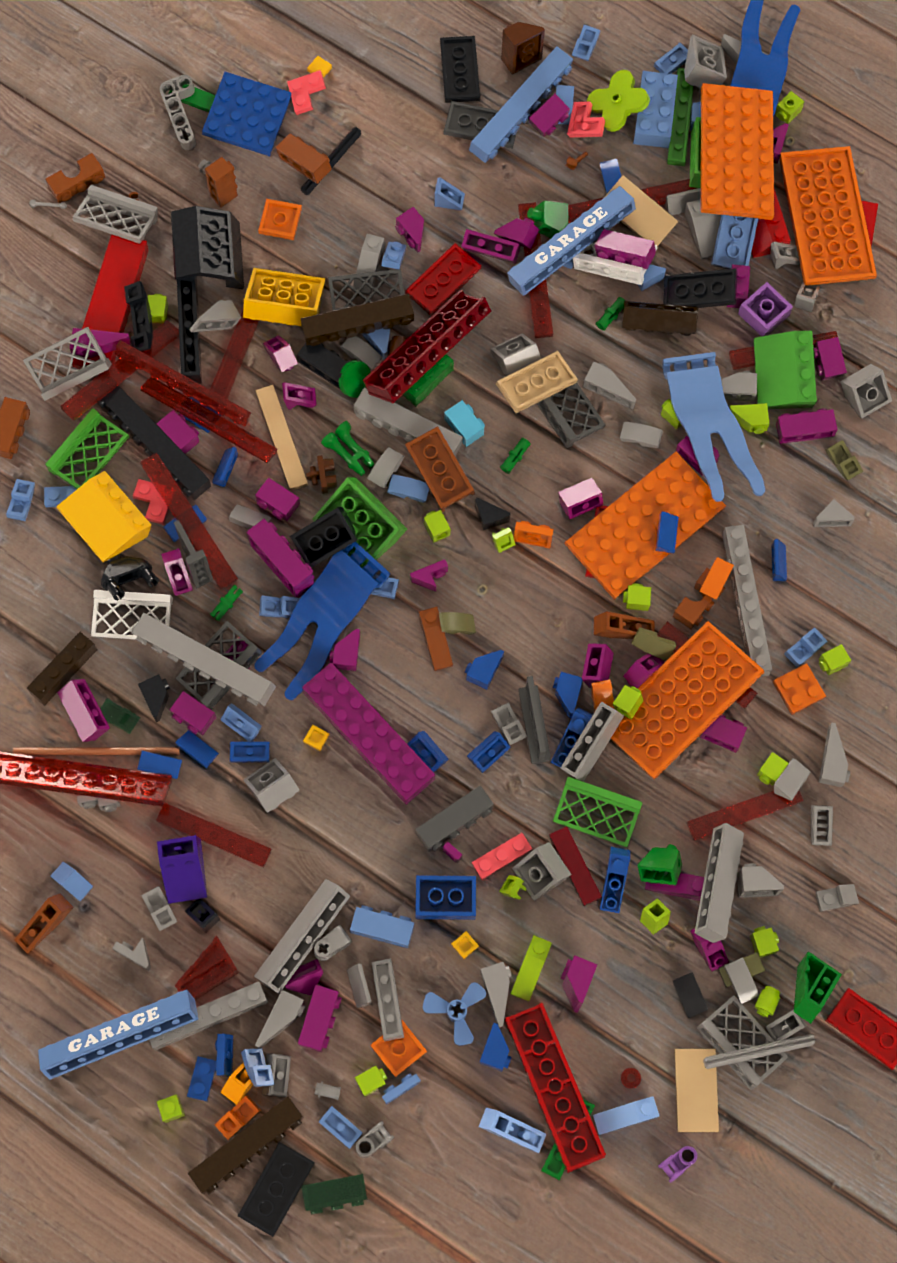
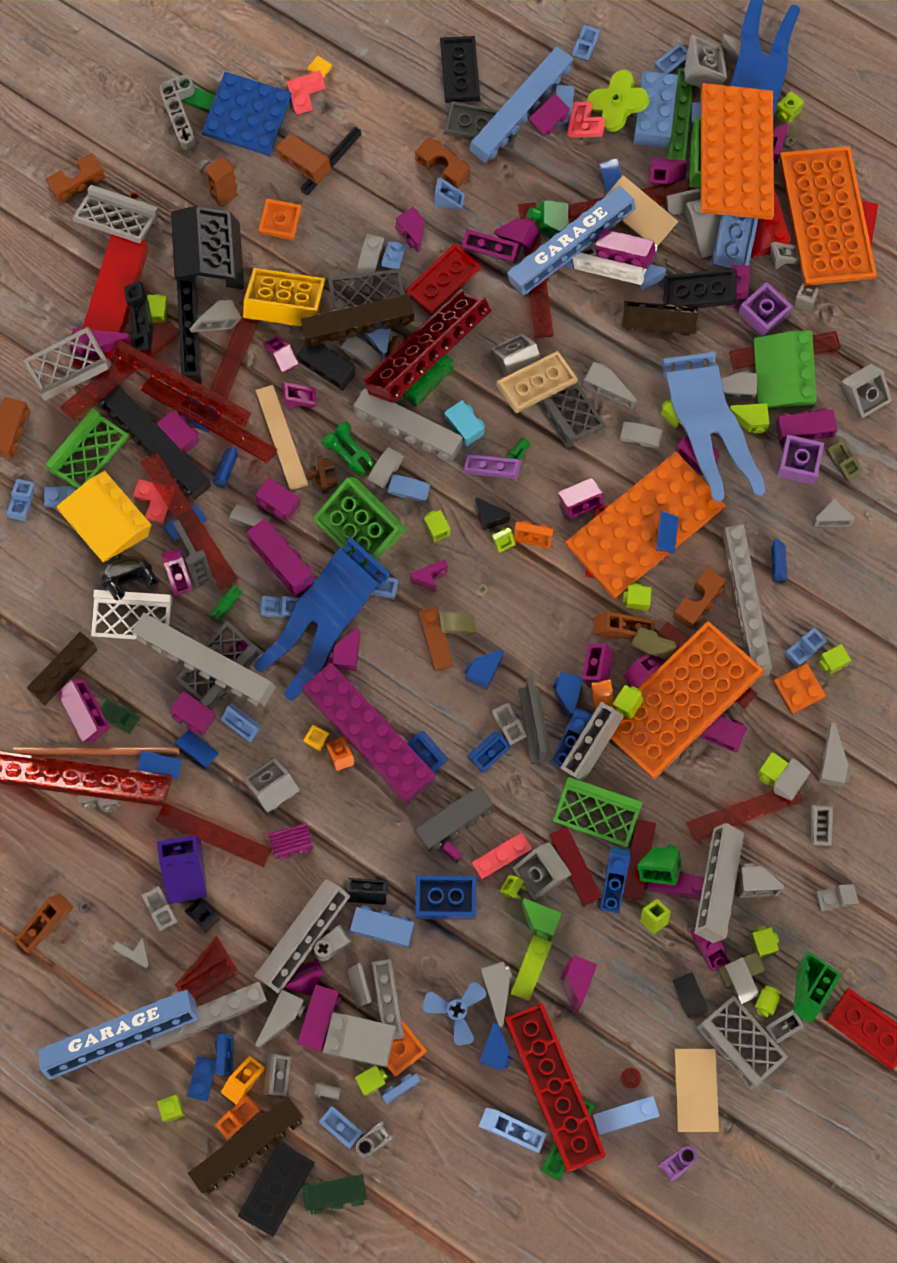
(33, 204): light grey hinge -> none
(71, 881): medium blue slope -> none
(155, 694): black slope -> none
(249, 752): blue plate -> none
(256, 1068): medium blue slope -> none
(290, 841): none -> magenta brick
(325, 537): black slope -> none
(340, 754): none -> orange slope
(352, 378): green tile -> none
(359, 1039): none -> light grey slope
(367, 891): none -> black slope
(433, 153): none -> dark orange arch
(439, 468): dark orange plate -> none
(464, 945): yellow tile -> none
(492, 466): none -> medium lavender tile
(521, 46): reddish brown slope -> none
(540, 919): none -> bright green slope
(572, 163): dark orange hand -> none
(611, 313): green pin -> none
(640, 847): none -> dark red tile
(667, 170): none -> magenta slope
(716, 578): orange slope -> none
(759, 1051): light grey axle -> none
(800, 459): none -> medium lavender brick
(829, 359): magenta brick -> none

